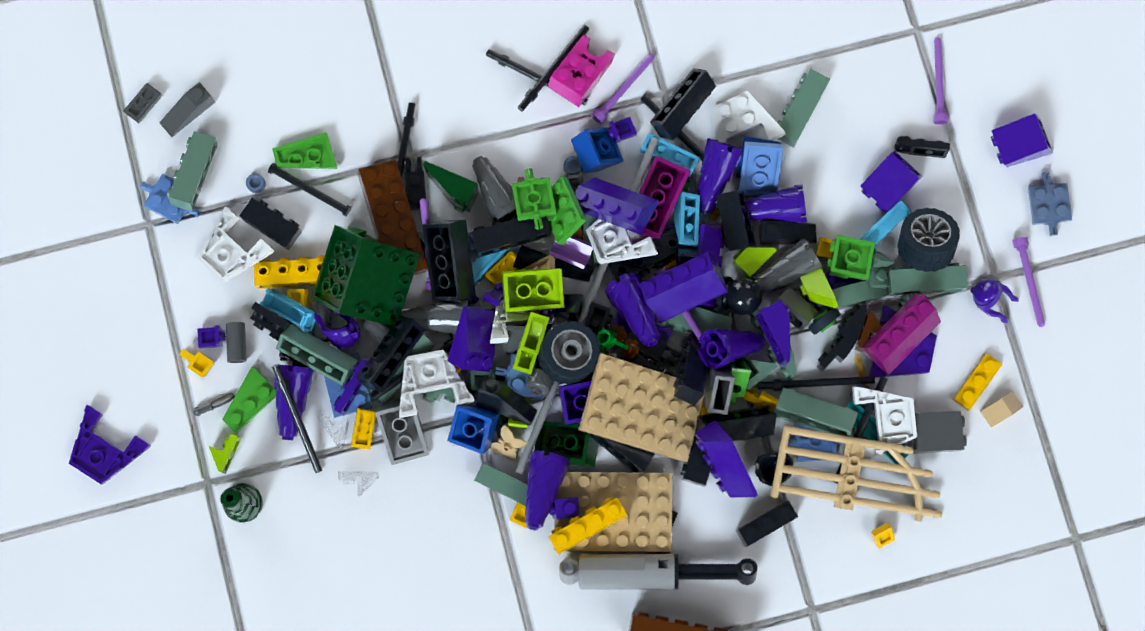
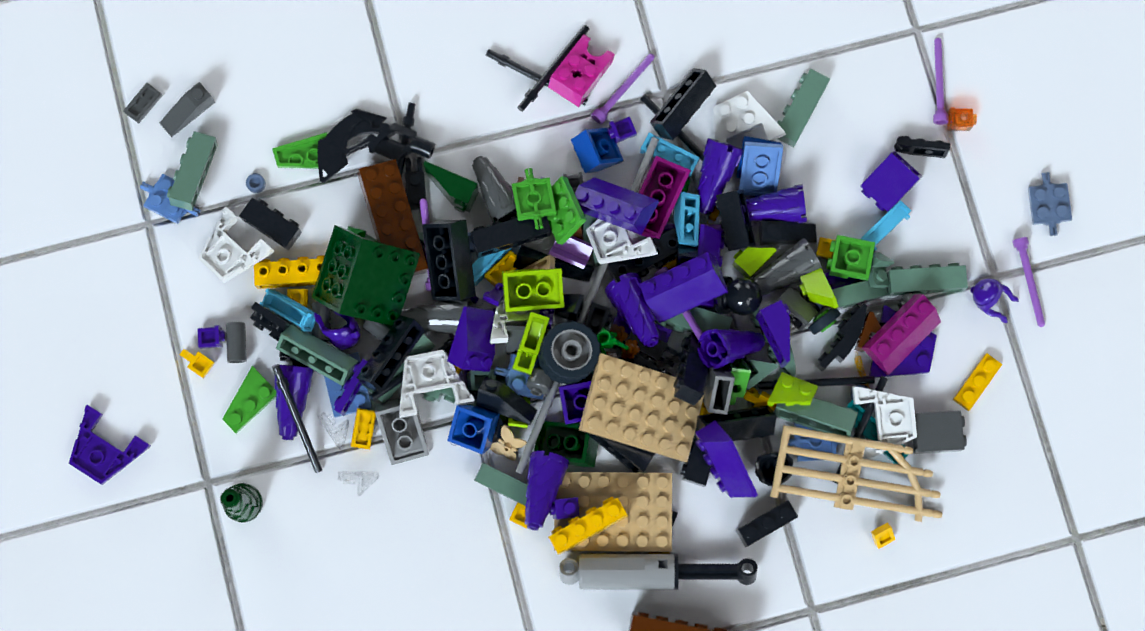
(214, 404): dark grey piece -> none
(223, 458): lime slope -> none
(273, 169): black bar -> none
(334, 150): none -> black piece
(572, 165): sand blue tile -> none
(792, 391): none -> lime wing
(928, 239): black wheel -> none
(956, 123): none -> clear orange brick
(1002, 409): tan slope -> none
(1021, 141): dark purple slope -> none

